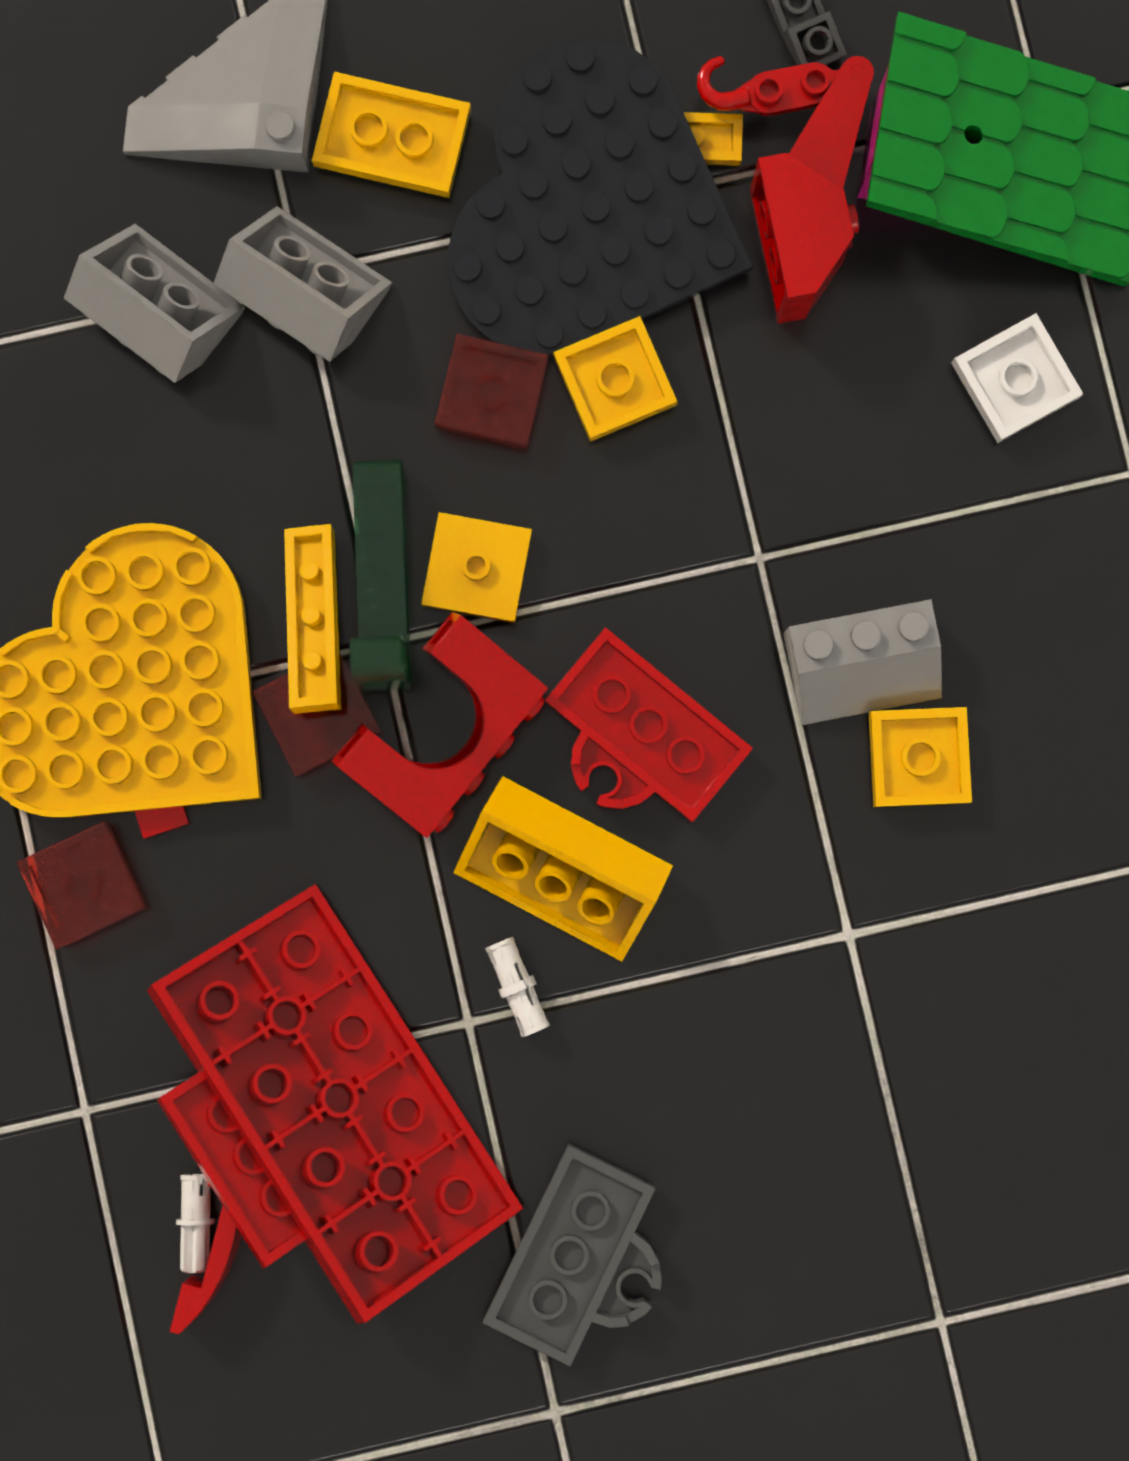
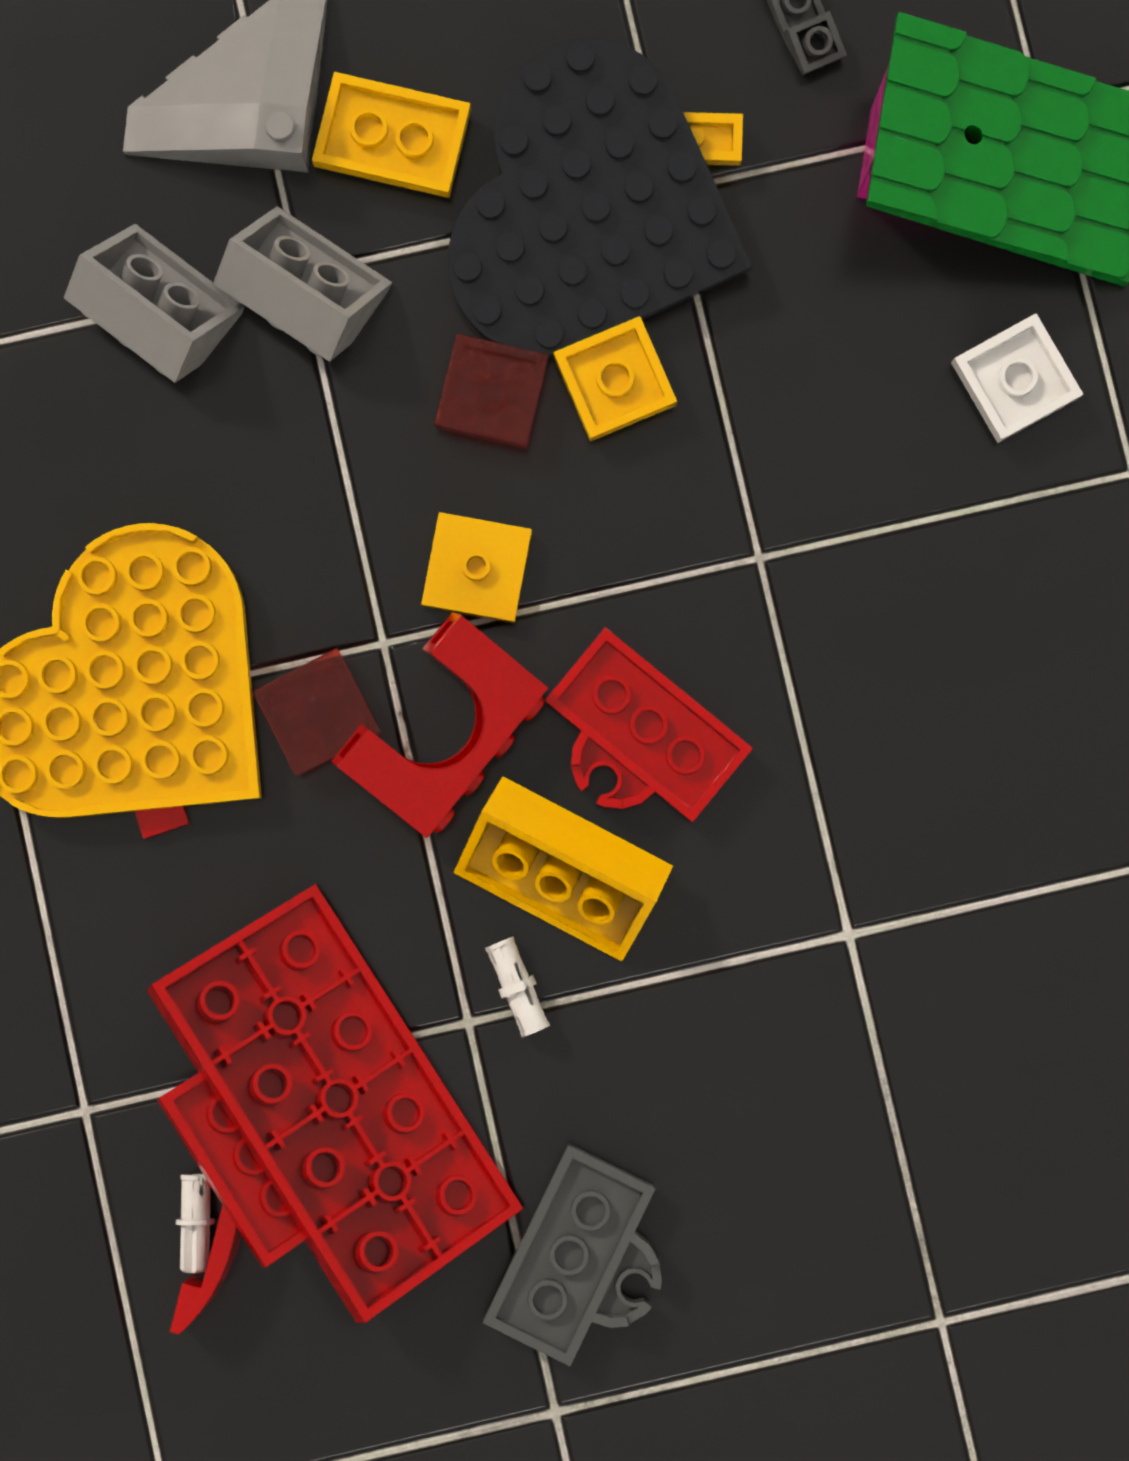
(81, 885): clear red plate -> none
(312, 619): yellow plate -> none
(382, 651): clear green beam -> none
(801, 194): red slope -> none
(865, 662): light grey slope -> none
(920, 757): yellow plate -> none

